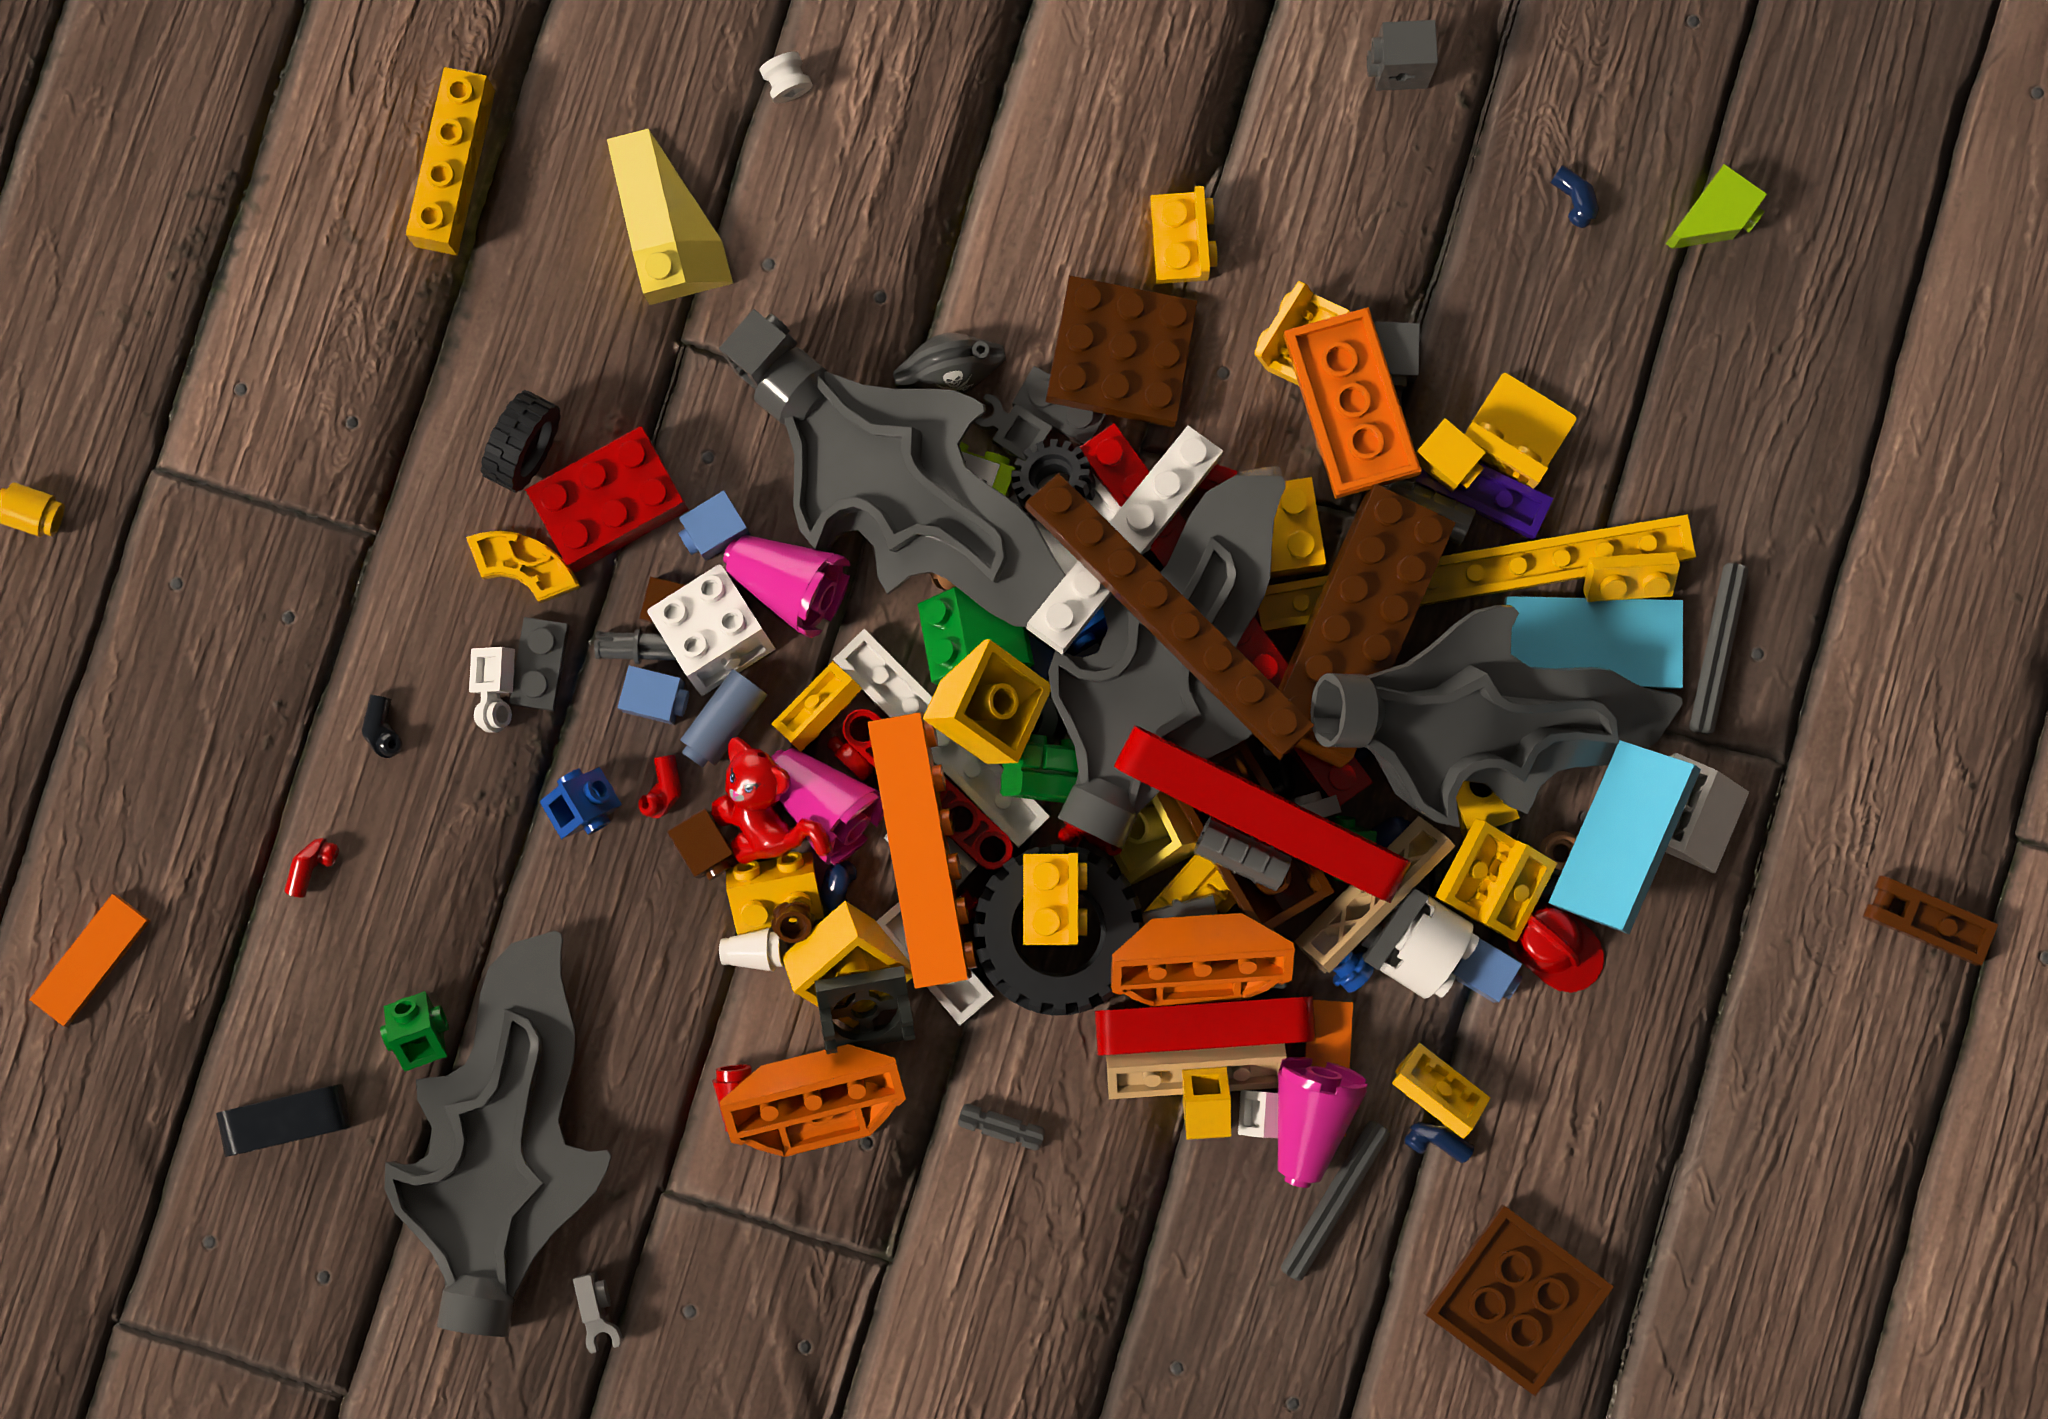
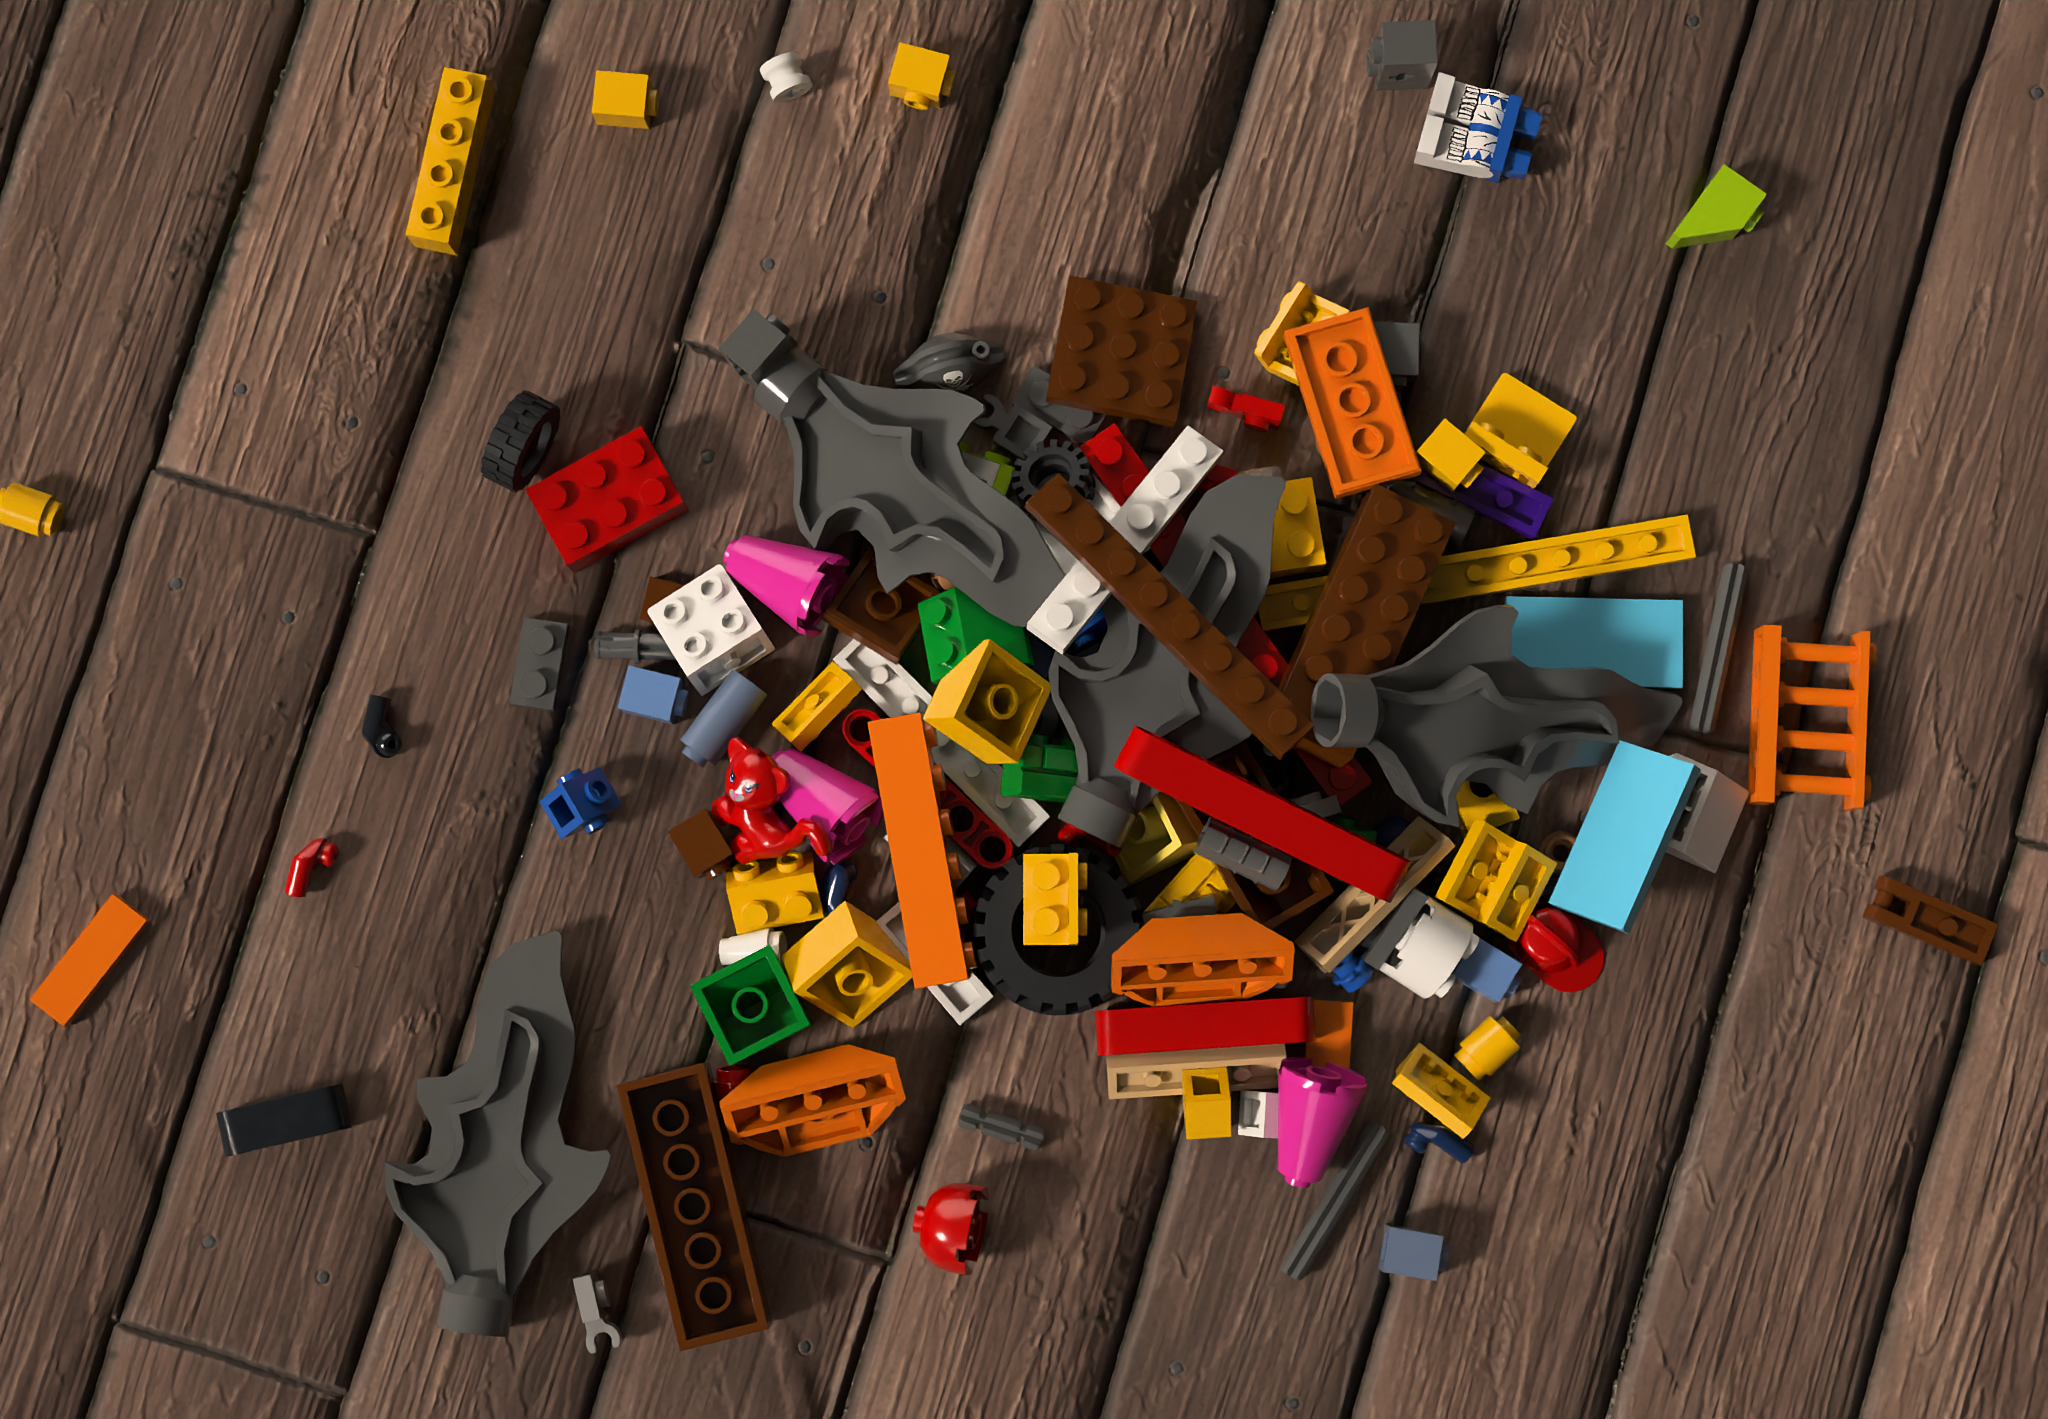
(415, 1030): green brick -> none
(490, 675): white plate -> none
(522, 559): yellow tile -> none
(624, 99): none -> yellow brick
(665, 791): red arm -> none
(667, 229): light yellow wedge -> none
(694, 1206): none -> reddish brown brick
(712, 526): medium blue brick -> none
(751, 1005): none -> green slope
(793, 931): reddish brown plate -> none
(850, 758): red piece -> none
(876, 618): none -> reddish brown tile
(886, 980): pearl dark grey piece -> none
(921, 77): none -> yellow brick
(952, 1226): none -> red cylinder
(1182, 236): yellow bracket -> none
(1255, 411): none -> red plate
(1413, 1253): none -> sand blue brick
(1472, 131): none -> hips
(1488, 1047): none -> yellow brick
(1518, 1300): reddish brown plate -> none
(1582, 196): dark blue arm -> none
(1631, 576): yellow plate -> none
(1769, 737): none -> orange fence

